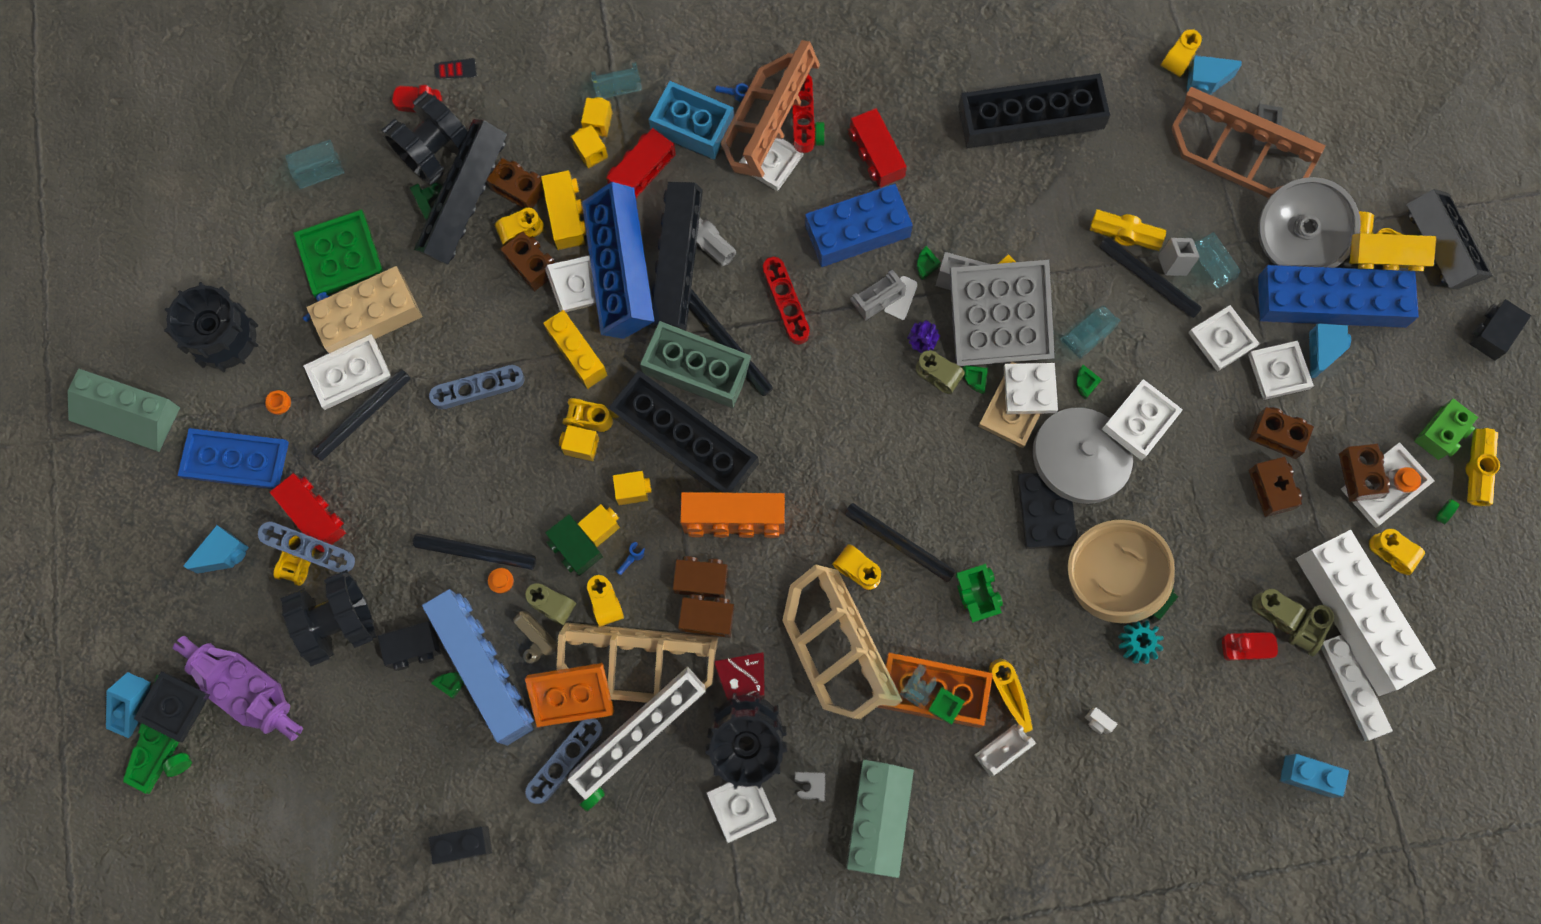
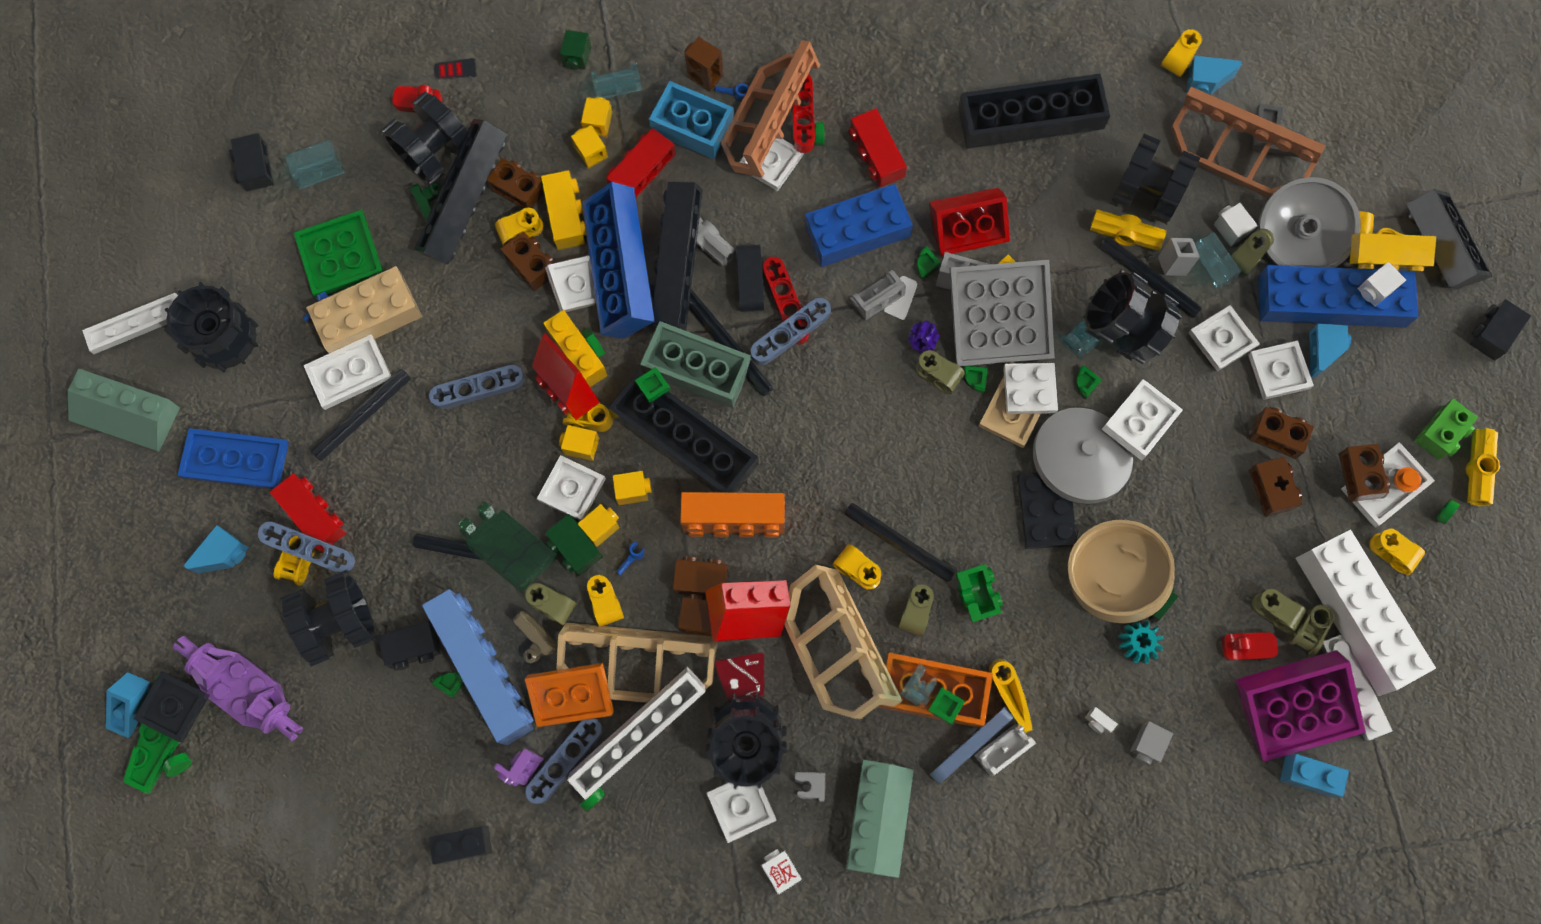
(128, 325): none -> white plate
(251, 162): none -> black brick
(278, 402): orange plate -> none
(500, 580): orange plate -> none
(507, 547): none -> clear green tile
(523, 769): none -> medium lavender bracket
(562, 380): none -> red slope
(571, 488): none -> white plate
(575, 50): none -> dark green brick
(593, 342): none -> green tile
(652, 384): none -> green plate
(703, 63): none -> reddish brown brick
(747, 610): none -> red slope
(750, 278): none -> black beam
(780, 870): none -> white brick
(792, 333): none -> sand blue beam
(915, 614): none -> olive piece
(969, 747): none -> sand blue beam
(970, 221): none -> red slope
(1132, 316): none -> black piece
(1151, 743): none -> light grey brick
(1156, 179): none -> black piece
(1235, 224): none -> white brick
(1250, 253): none -> olive piece
(1301, 705): none -> magenta slope
(1381, 284): none -> white brick

